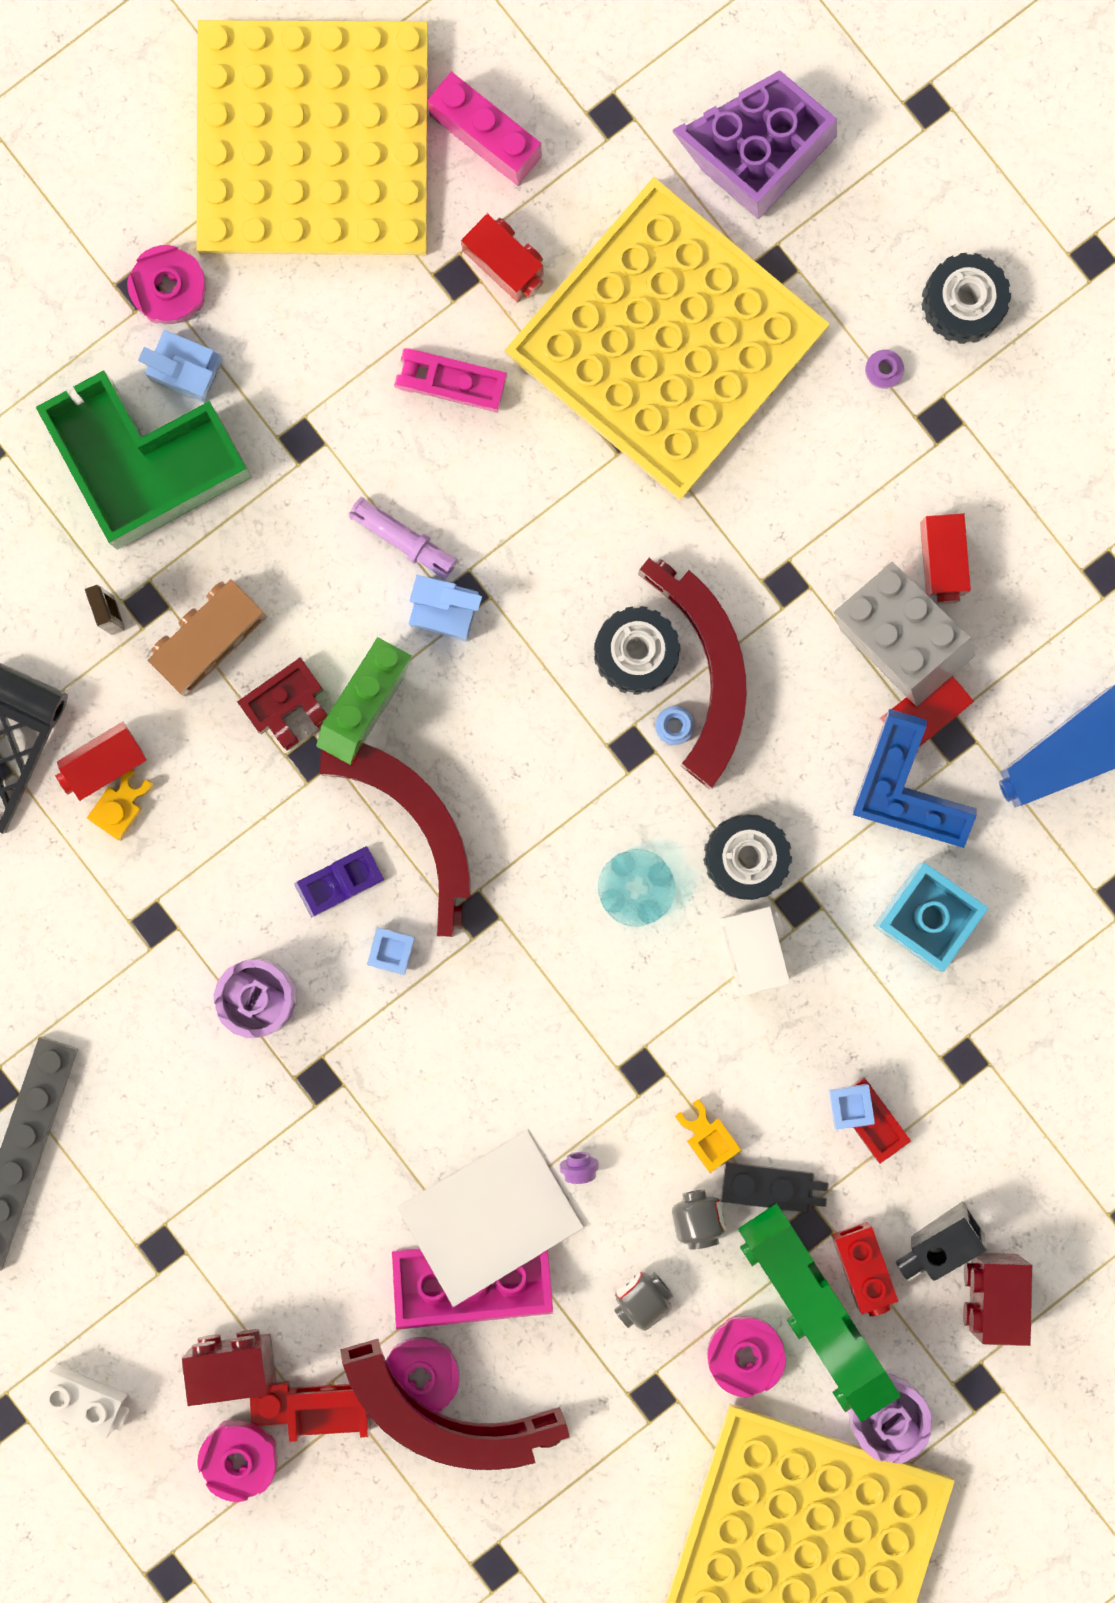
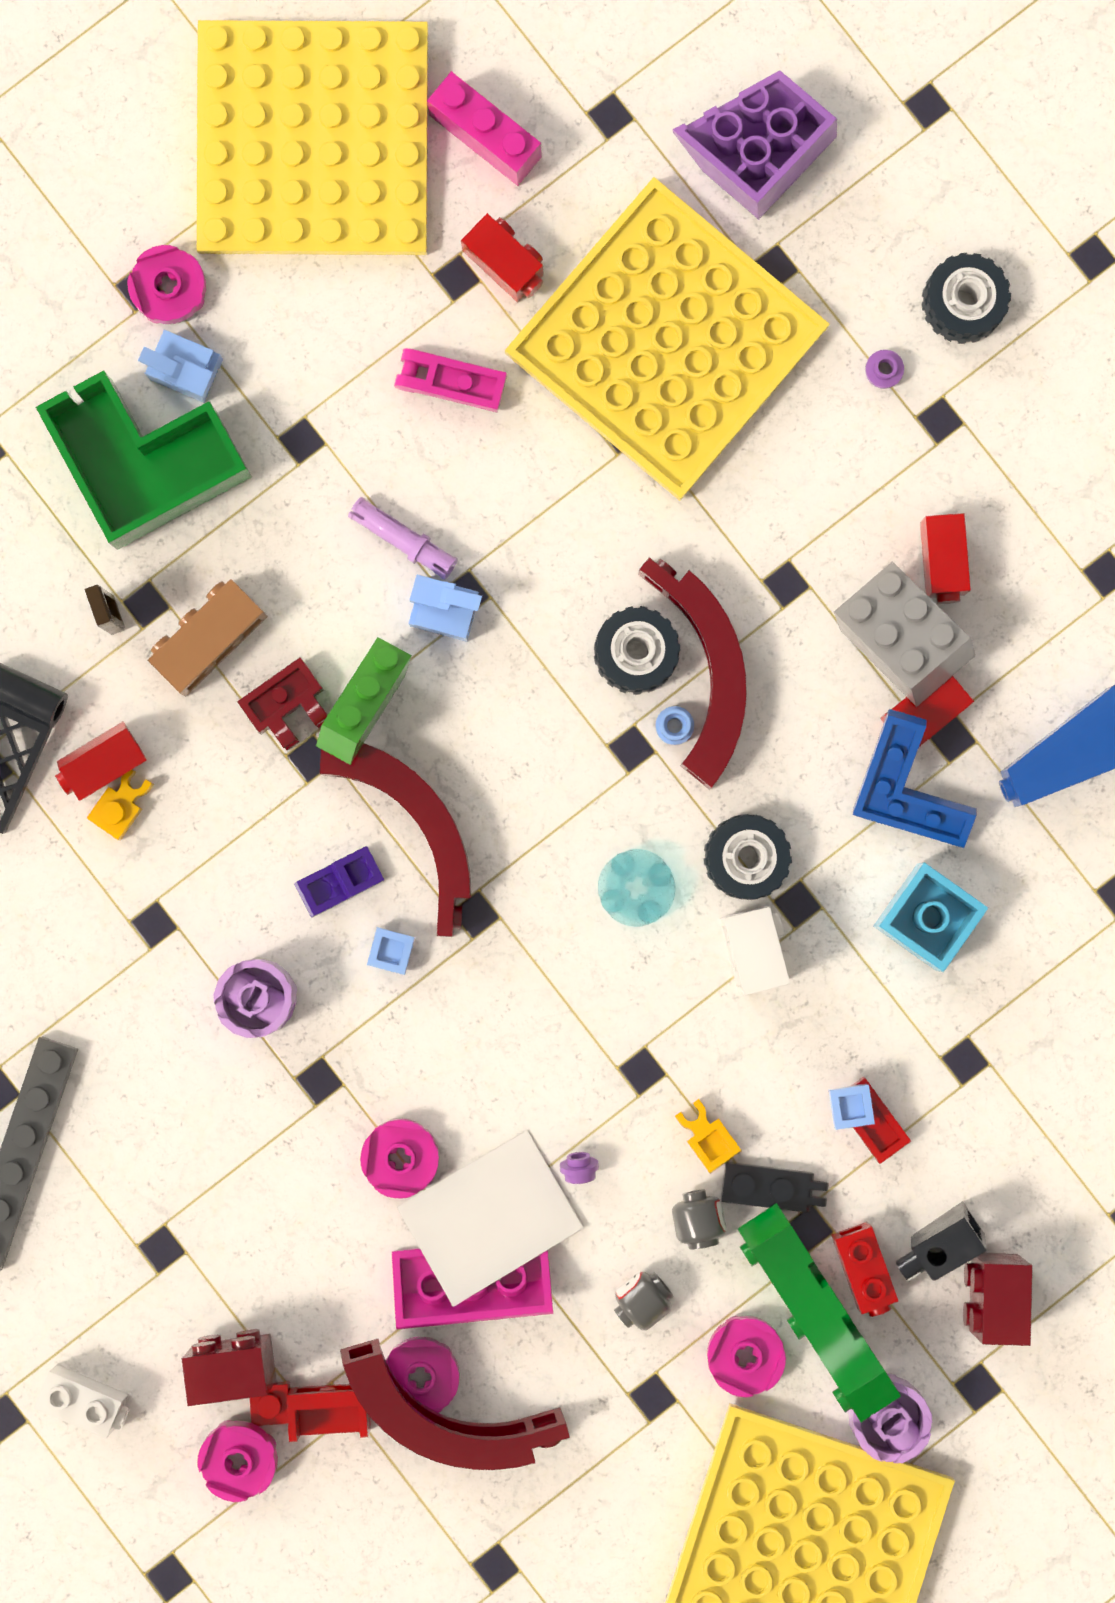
(382, 1172): none -> dark pink plate

